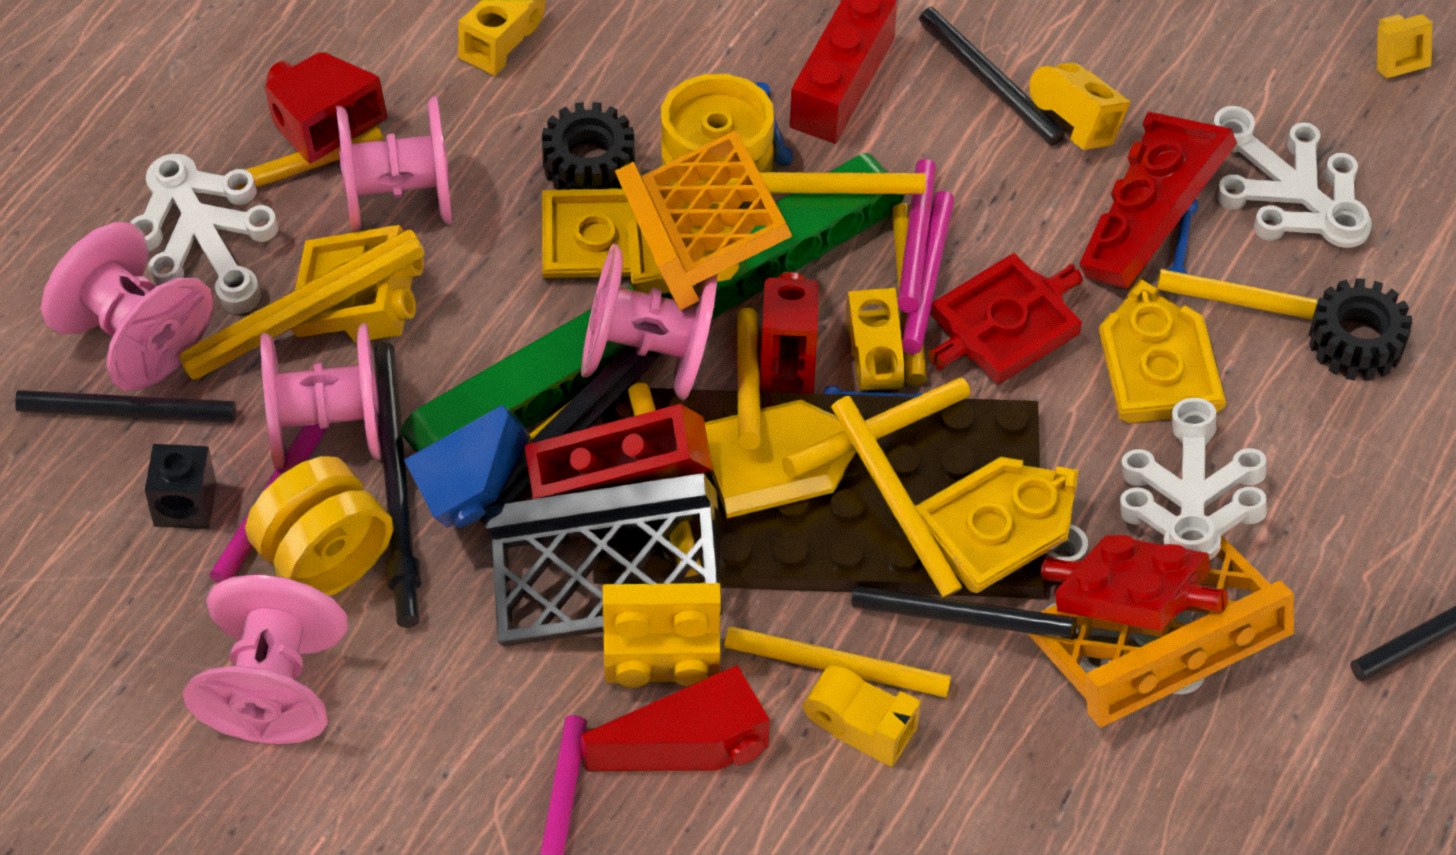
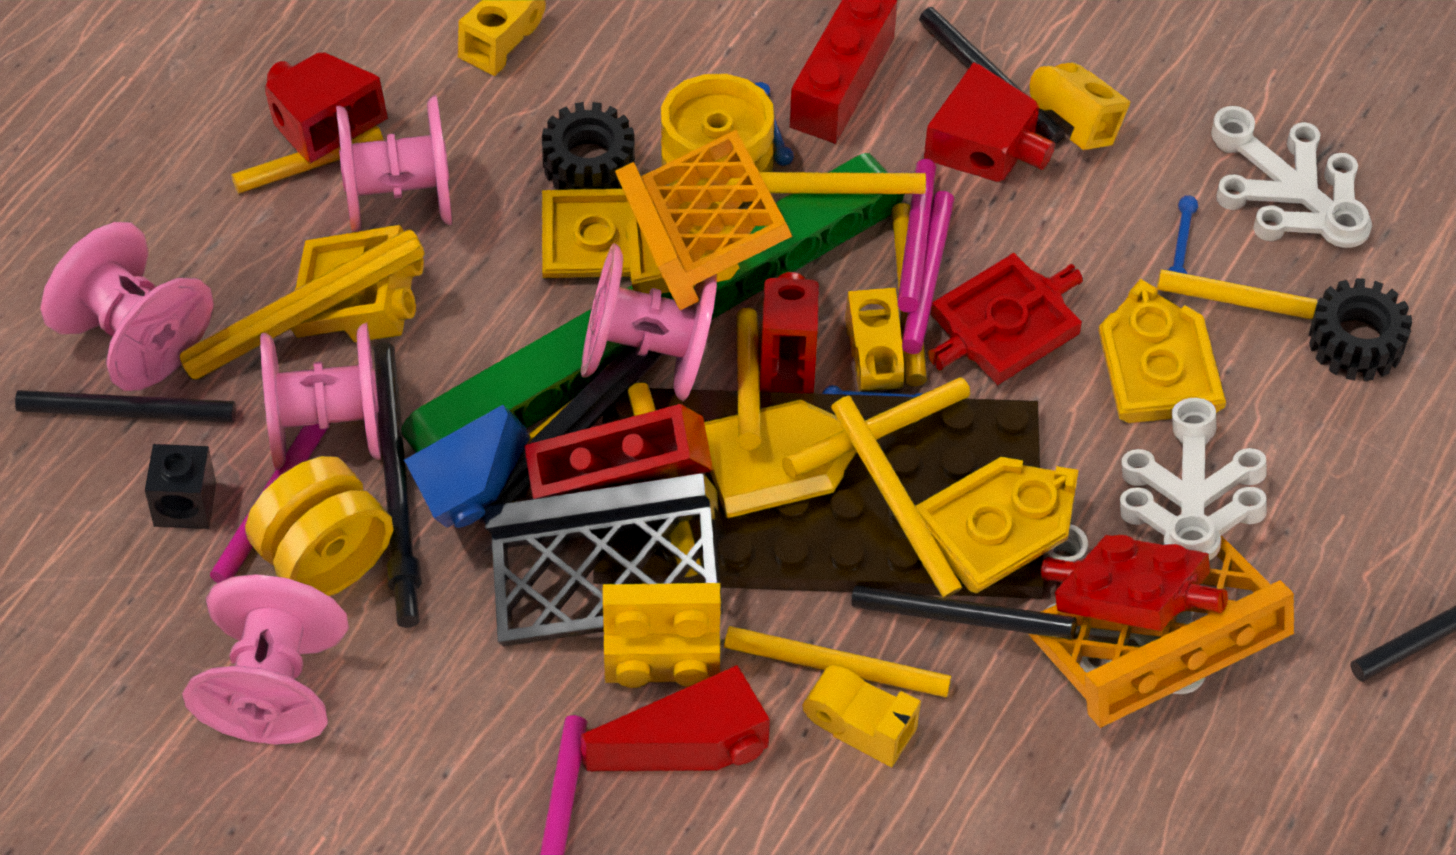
(200, 222): white plant -> none
(986, 128): none -> red torso
(1159, 187): red wing -> none
(1403, 44): yellow tile -> none

